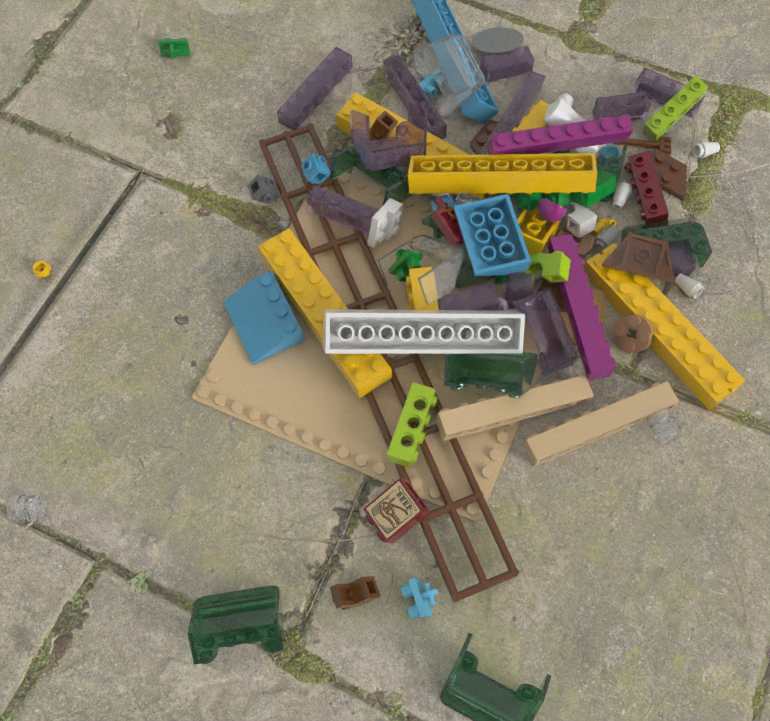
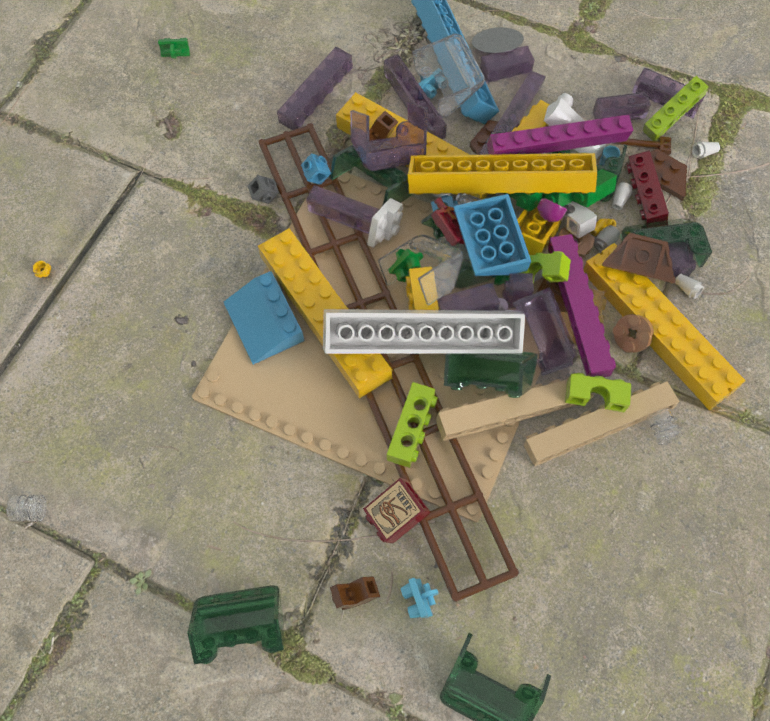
(614, 392): none -> lime arch

